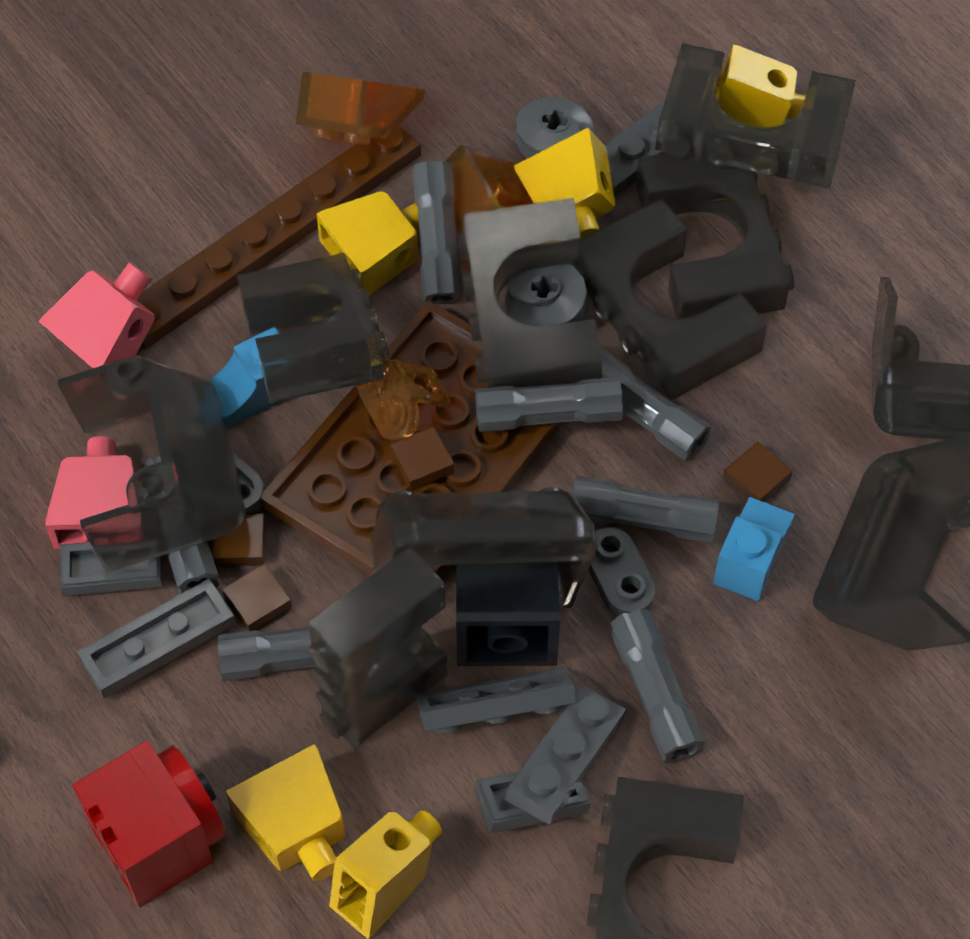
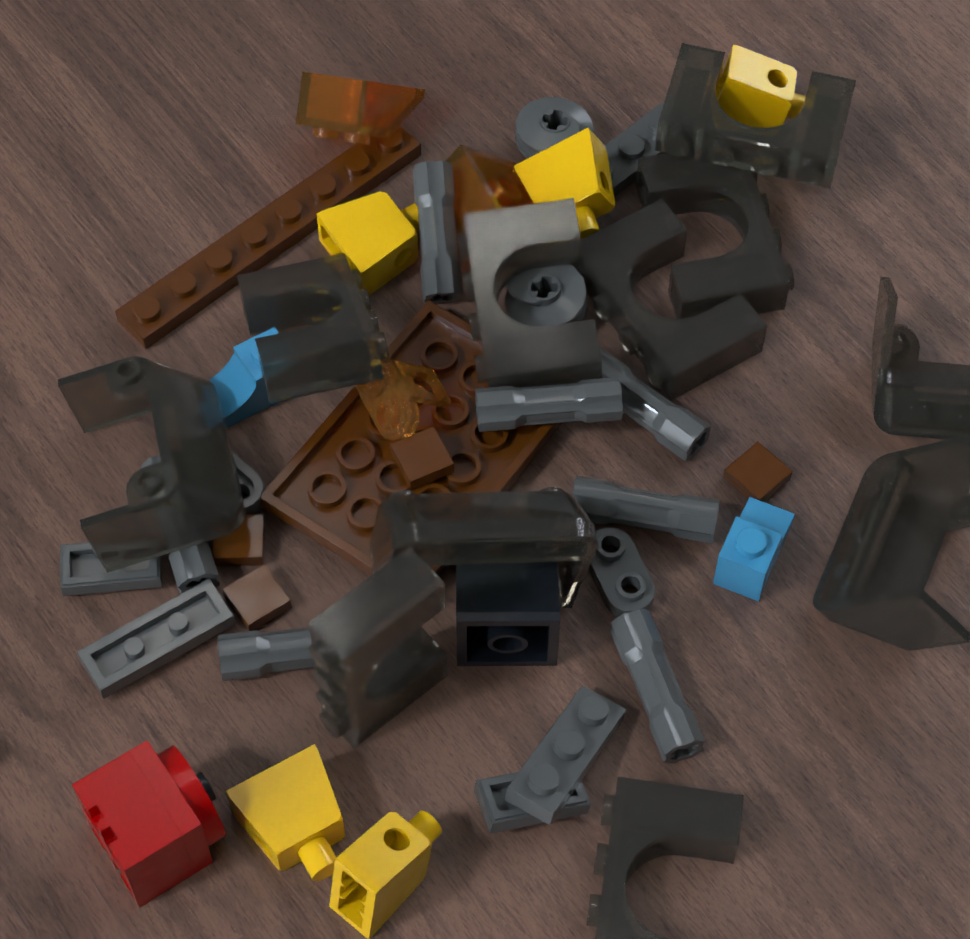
(87, 488): coral torso -> none
(102, 316): coral torso -> none
(496, 700): dark grey plate -> none

